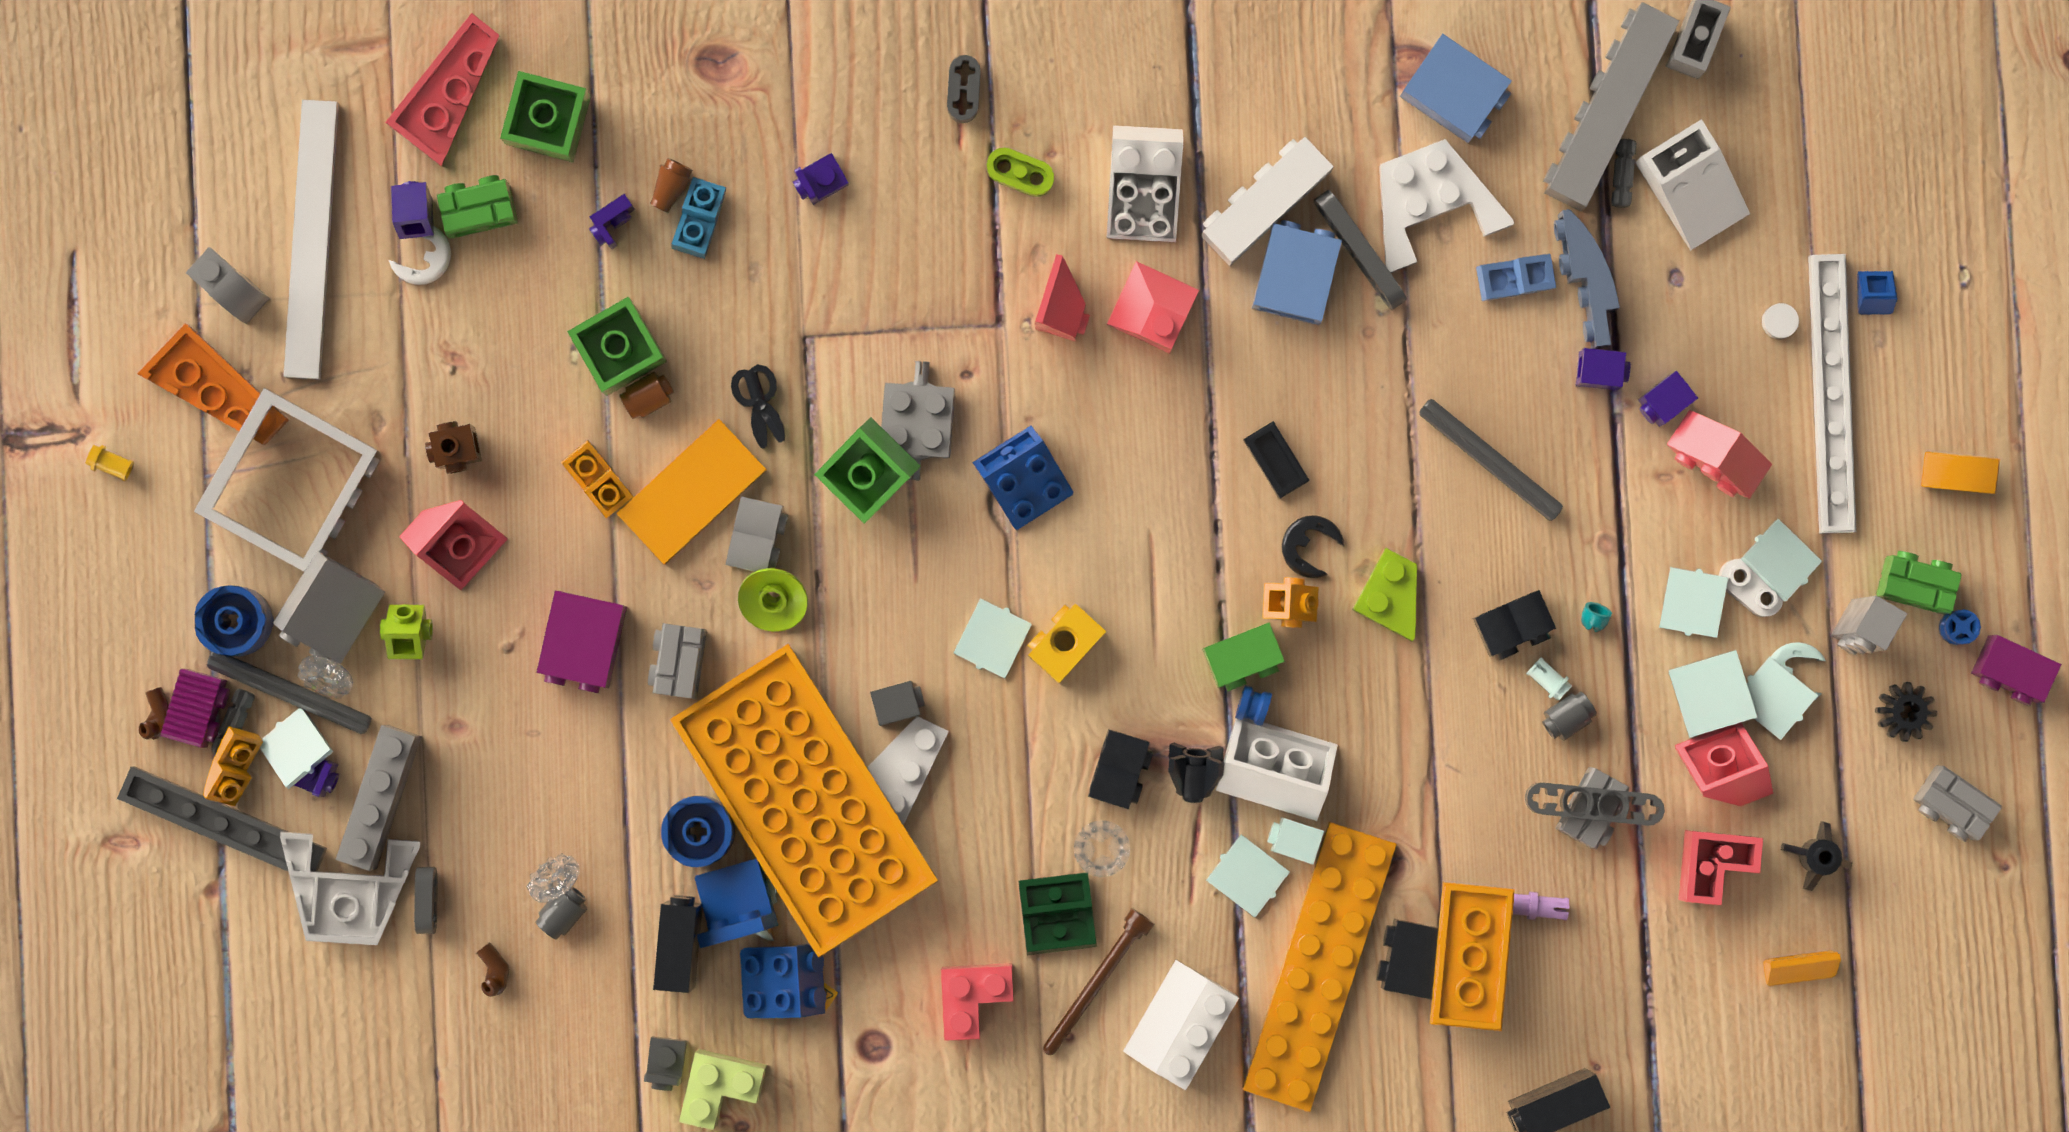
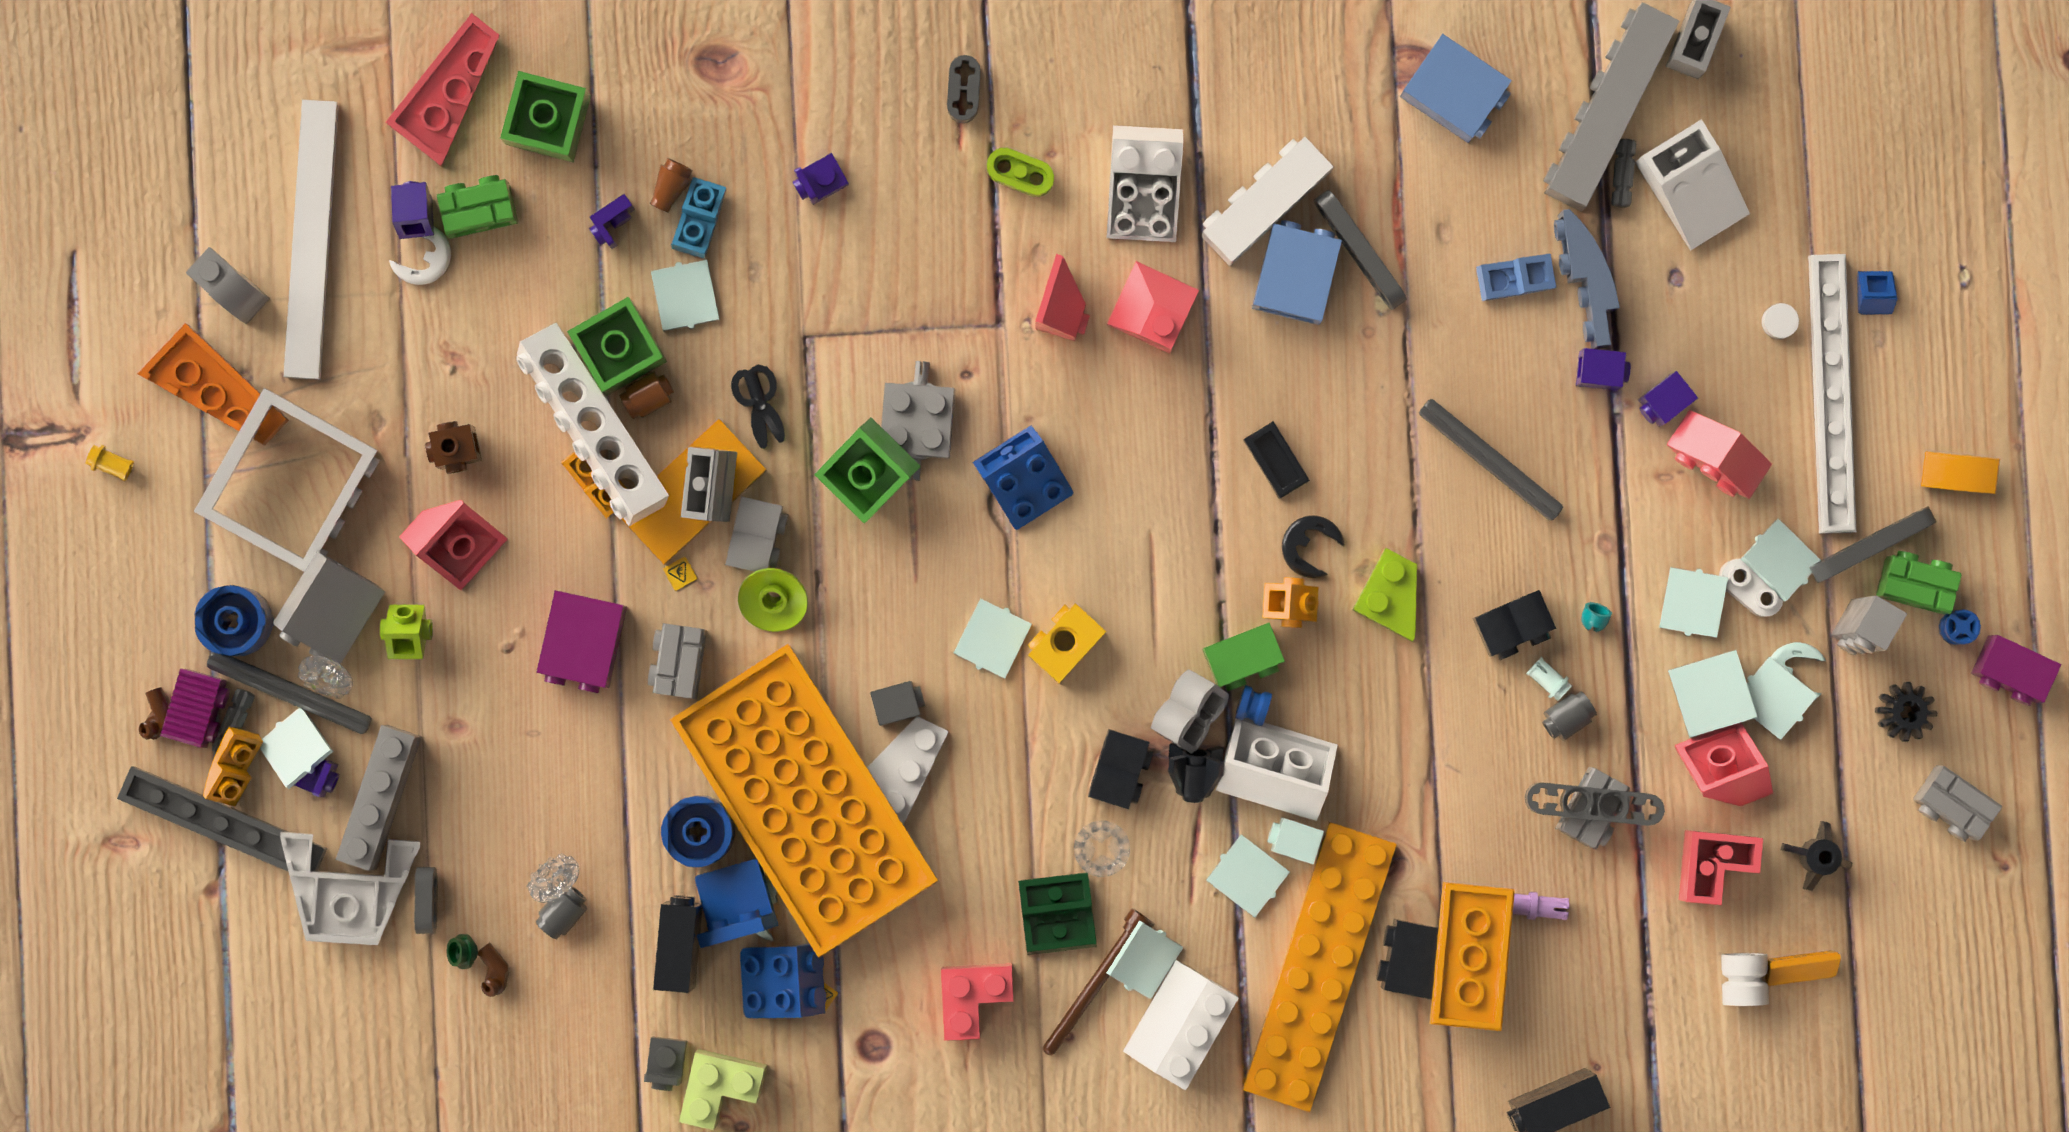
(462, 951): none -> dark green plate
(552, 347): none -> white brick
(680, 573): none -> yellow sticker
(685, 295): none -> light aqua piece
(709, 484): none -> light grey brick
(1144, 960): none -> light aqua piece
(1190, 711): none -> light grey brick
(1426, 186): white wing -> none
(1744, 979): none -> white wheel
(1872, 544): none -> dark grey beam

